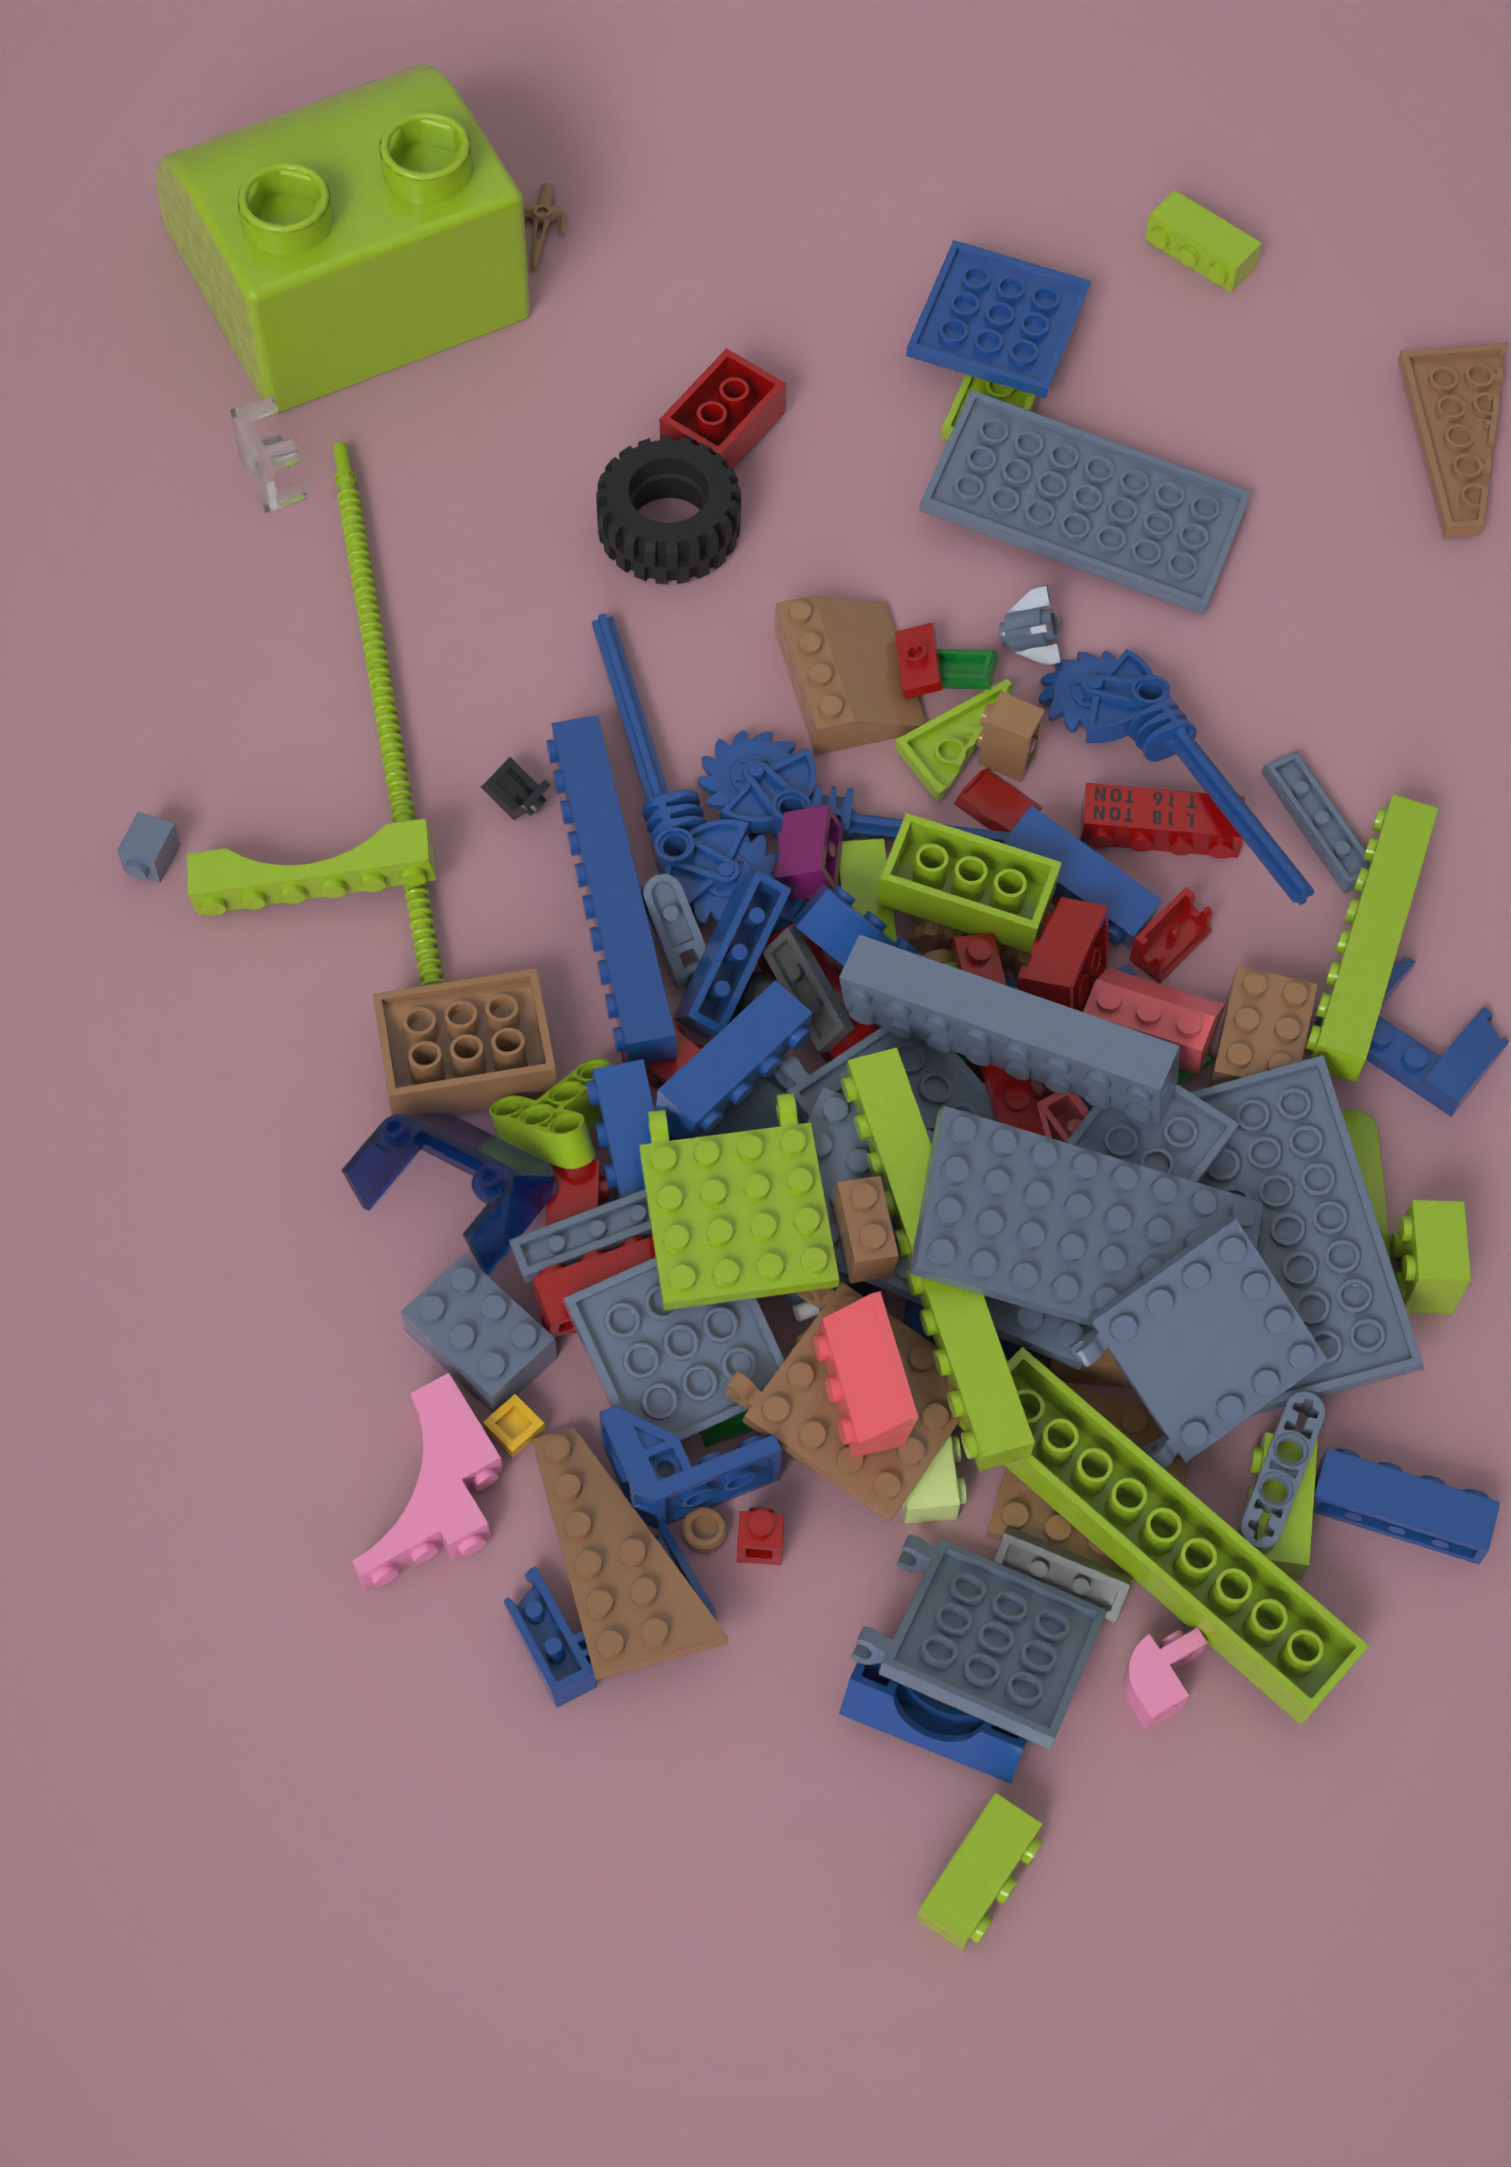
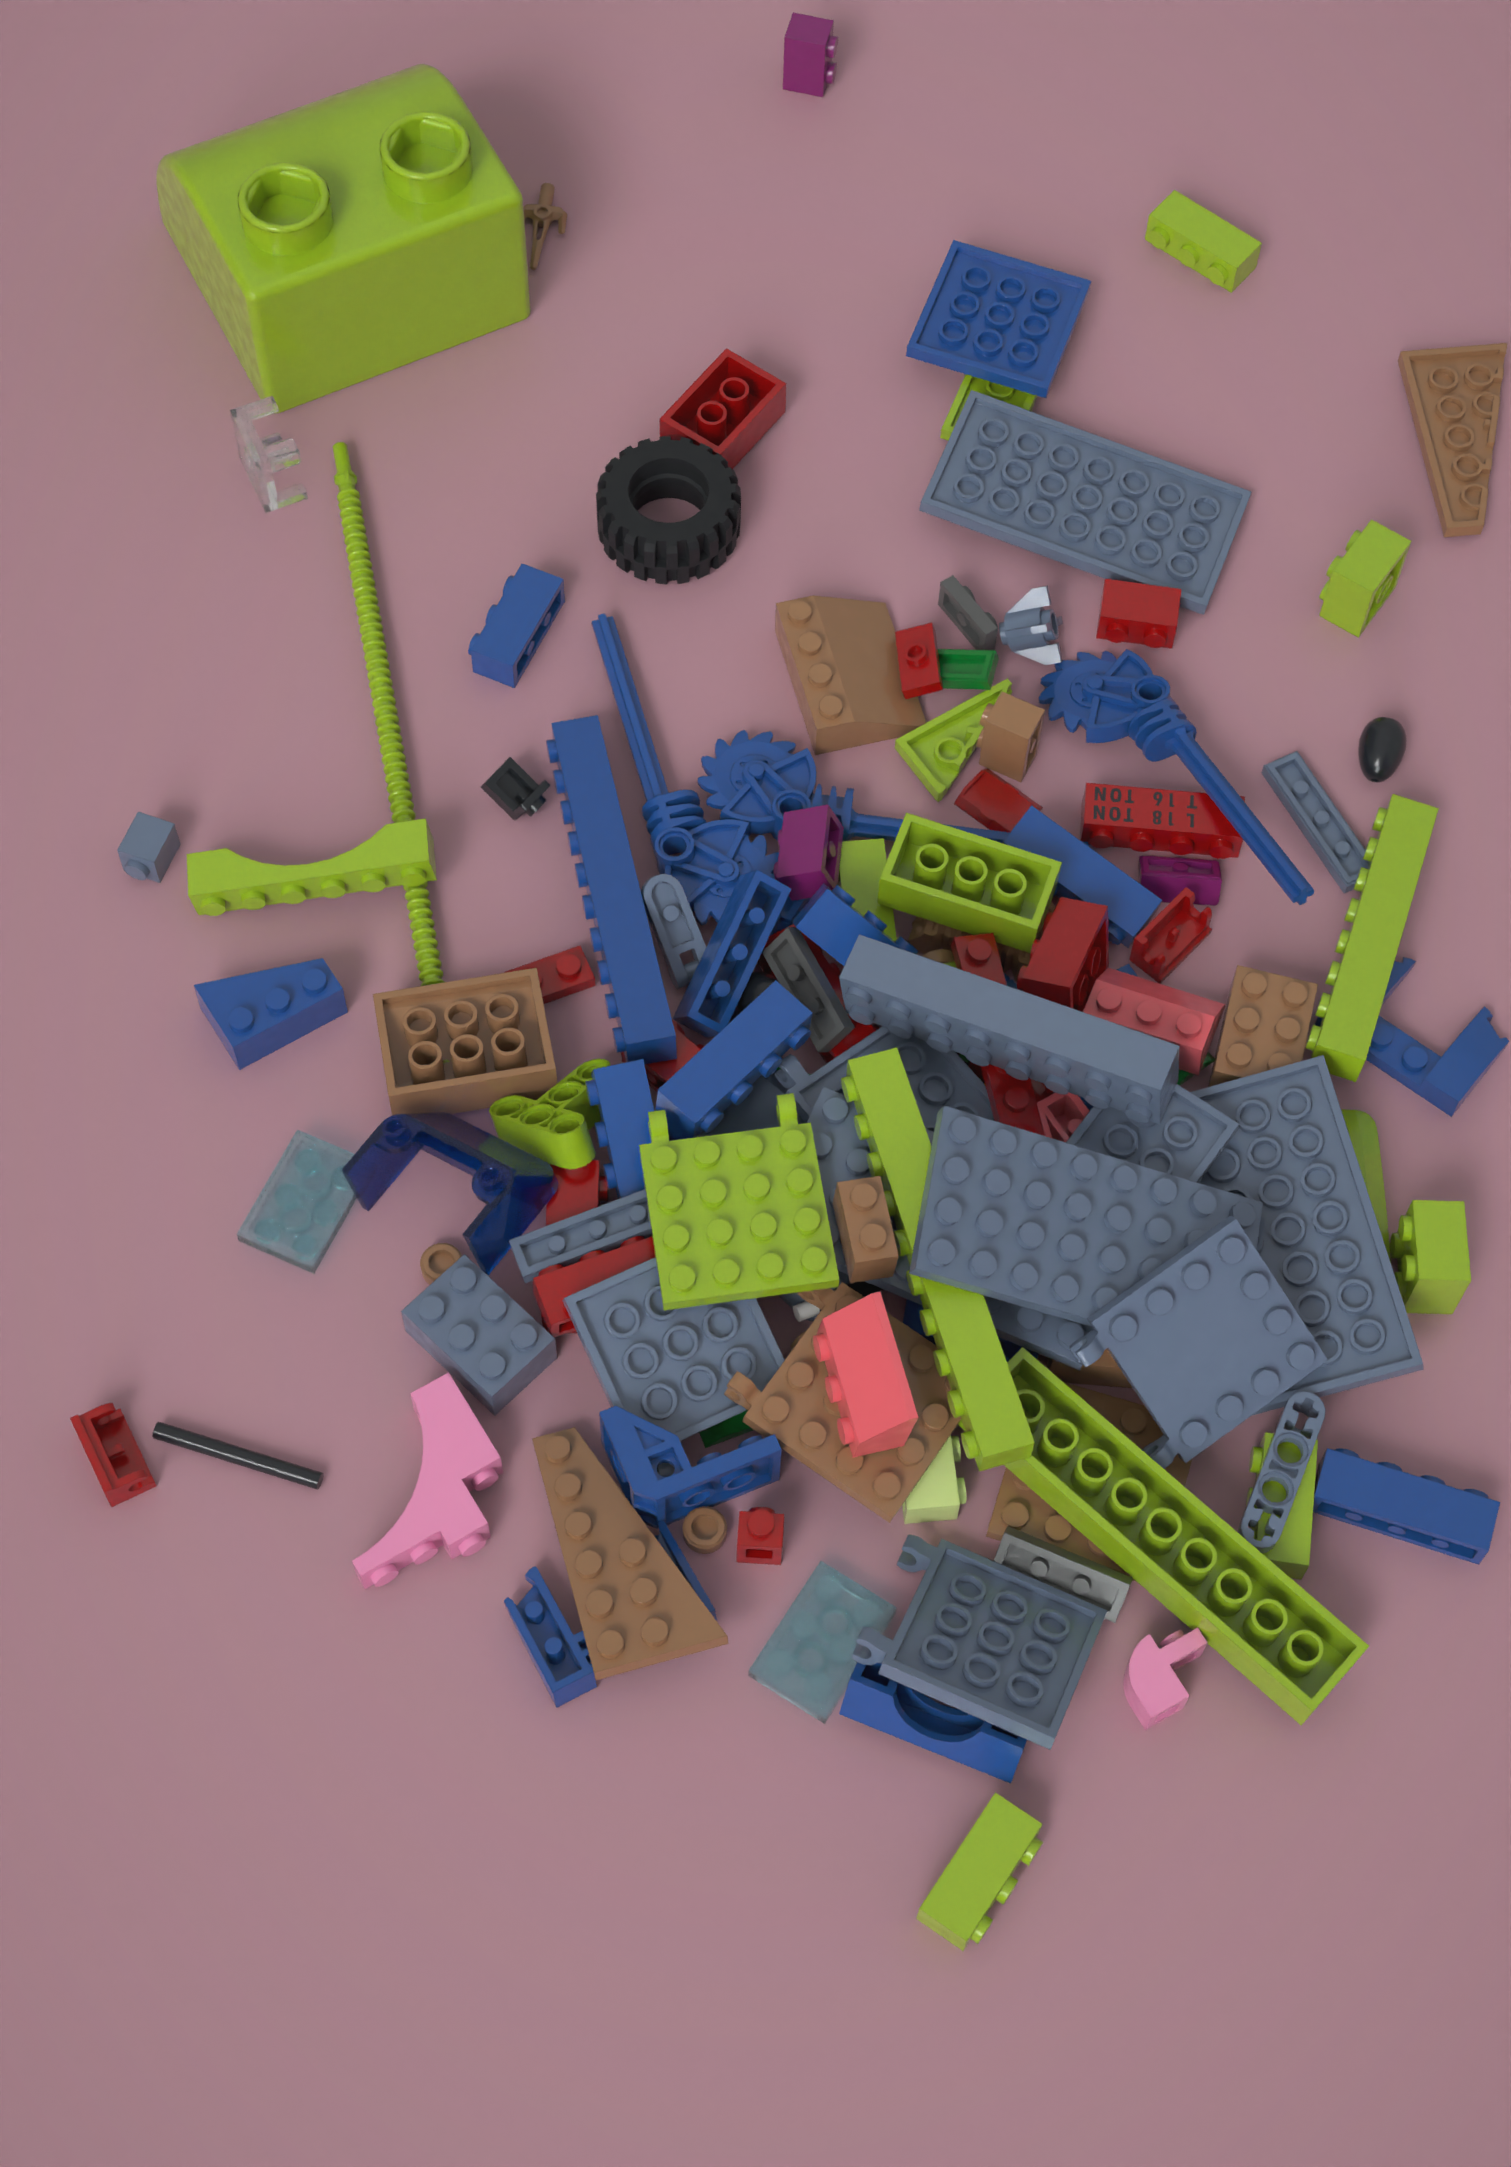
(113, 1453): none -> red hinge
(238, 1455): none -> black bar
(270, 1007): none -> blue wedge
(301, 1203): none -> clear light blue plate
(437, 1260): none -> medium nougat tile
(514, 1425): yellow plate -> none
(517, 625): none -> blue brick
(562, 974): none -> red plate
(809, 55): none -> magenta brick
(814, 1642): none -> clear light blue plate
(967, 615): none -> dark grey plate
(1138, 613): none -> red brick
(1170, 875): none -> magenta slope
(1363, 577): none -> lime brick
(1381, 748): none -> black animal

